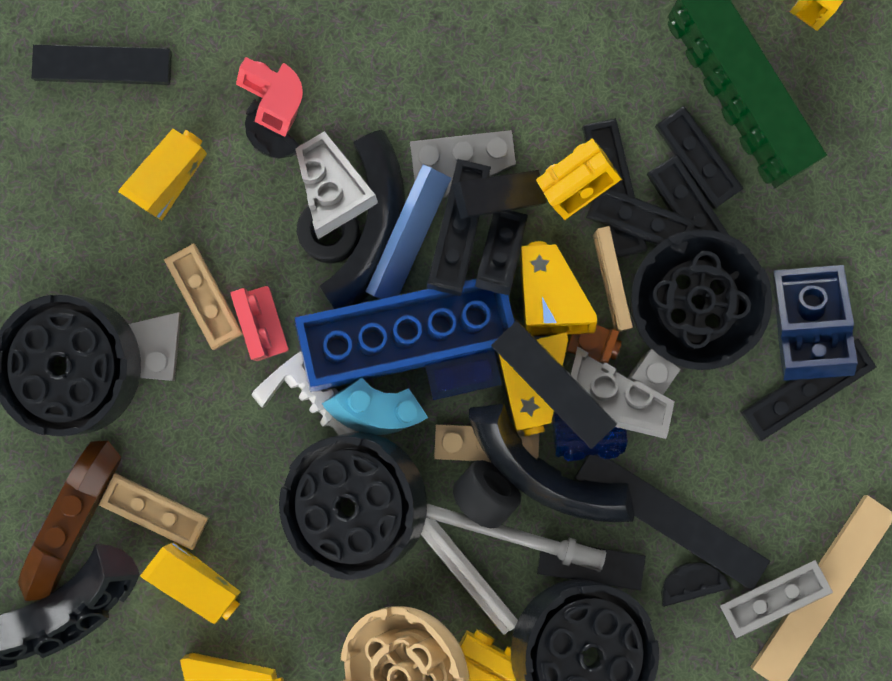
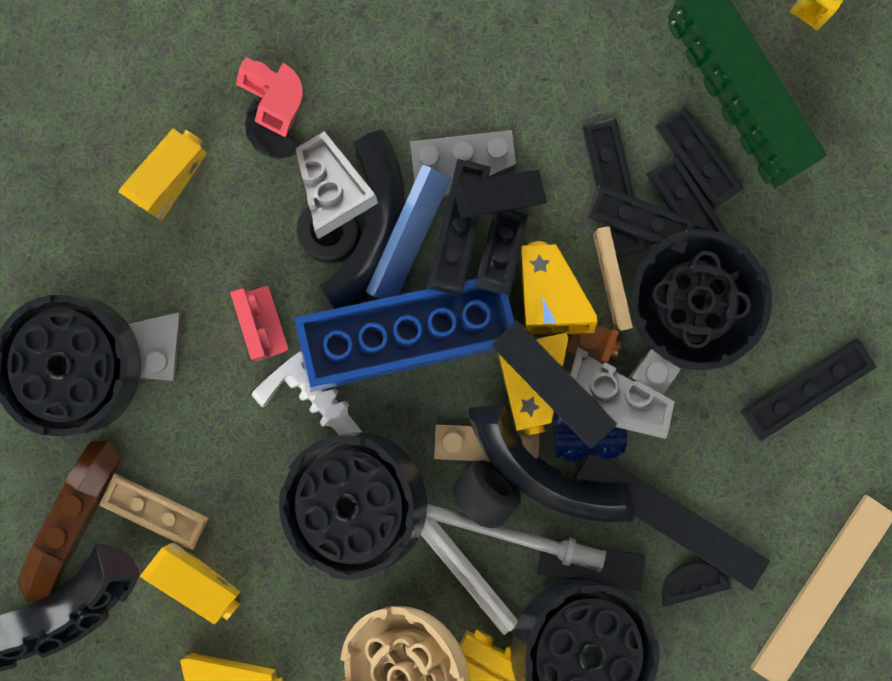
(101, 64): black tile -> none
(203, 296): tan tile -> none
(373, 411): medium azure brick -> none
(463, 375): clear blue brick -> none
(578, 179): yellow brick -> none
(776, 599): light grey plate -> none
(814, 323): dark blue slope -> none

